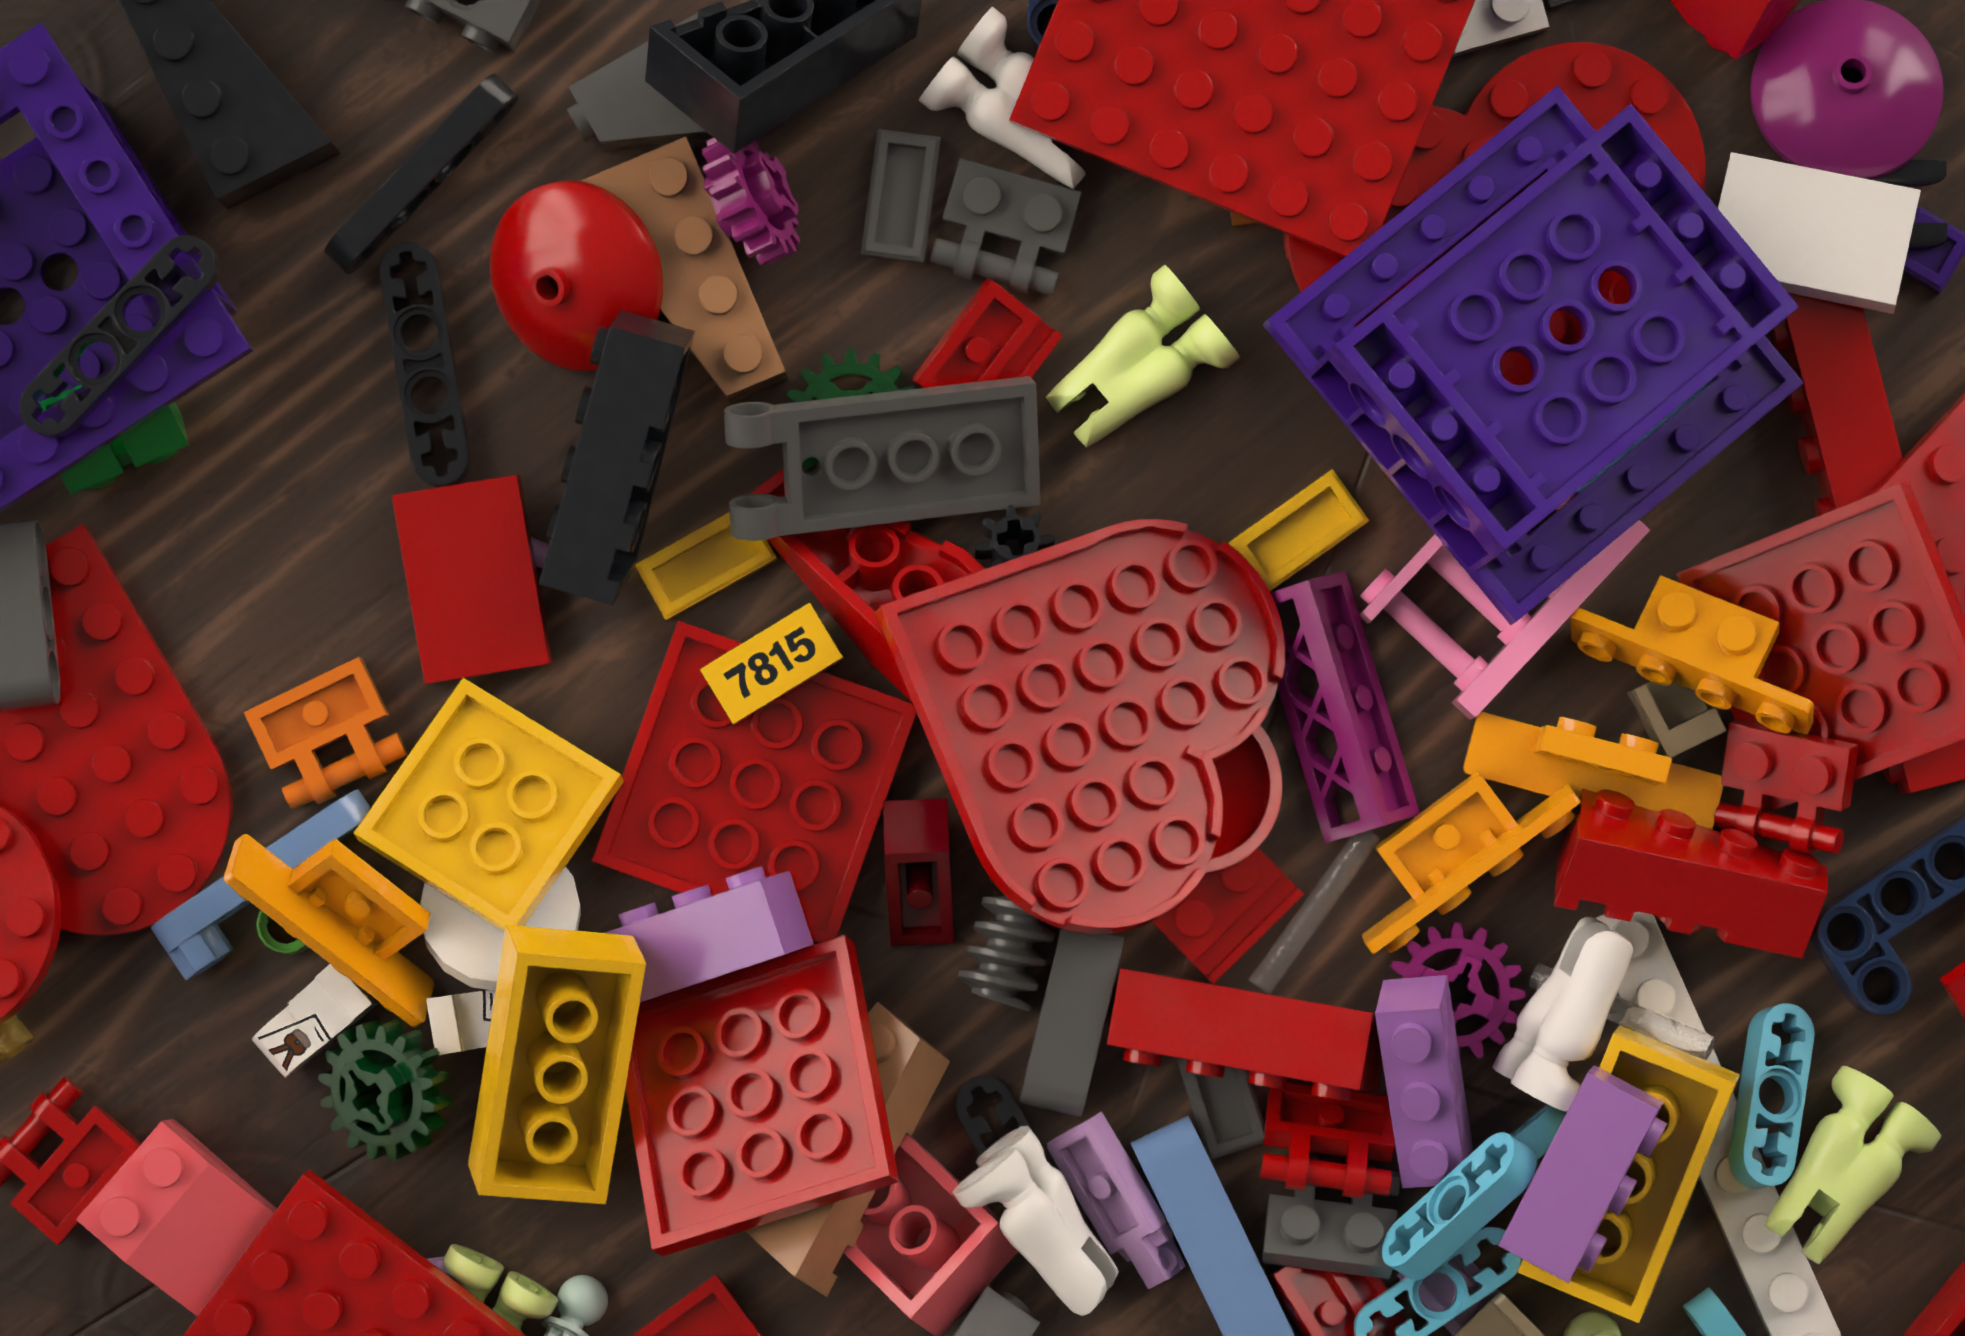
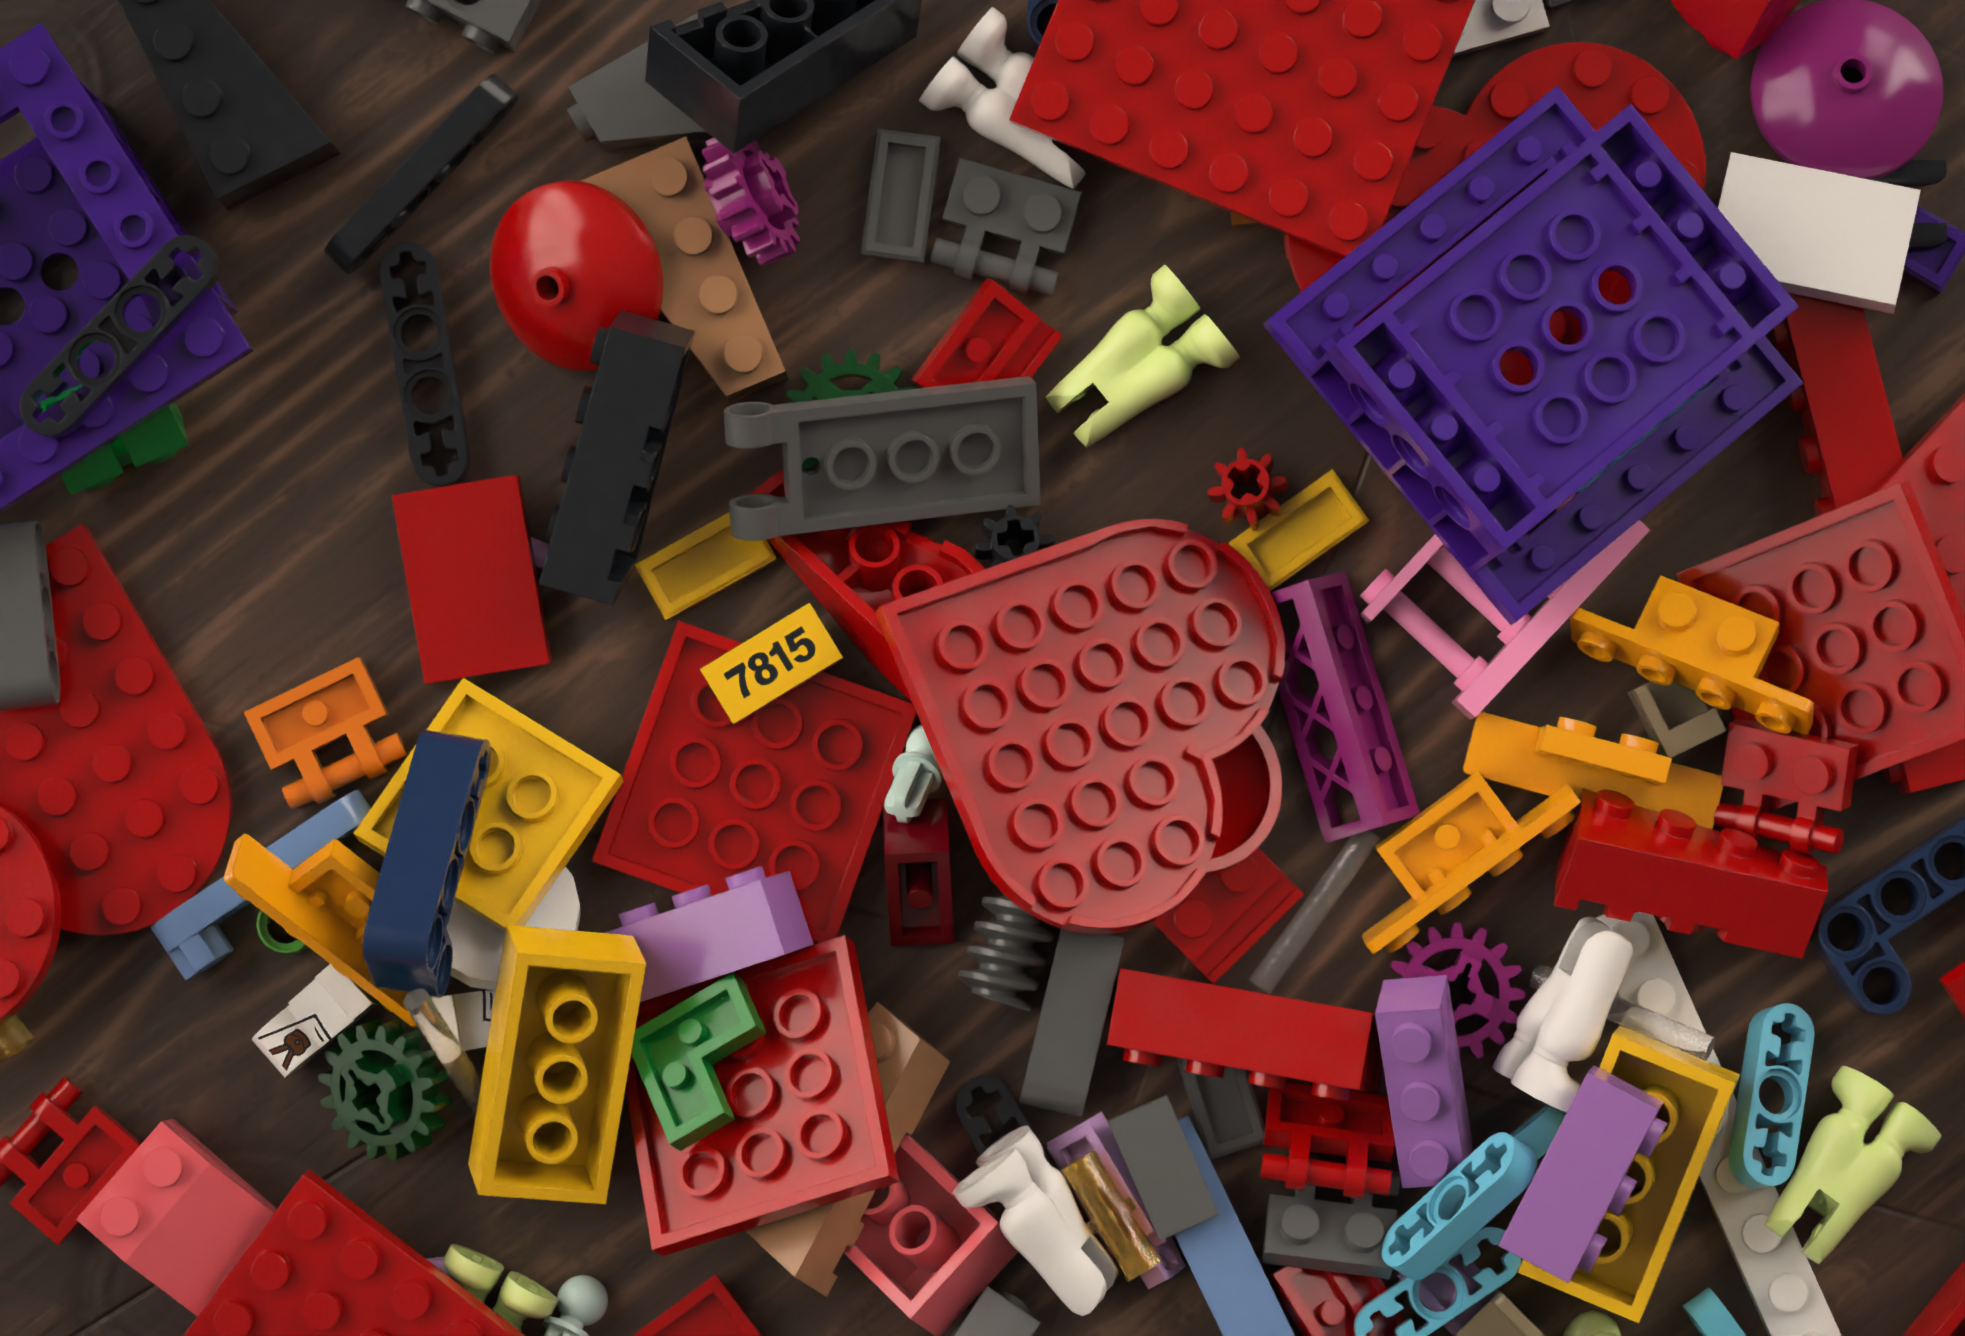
(423, 864): none -> dark blue beam
(444, 1045): none -> clear bar
(678, 1056): none -> green plate
(915, 776): none -> light aqua axle
(1111, 1215): none -> clear yellow pin
(1163, 1167): none -> dark grey tile
(1246, 472): none -> red gear

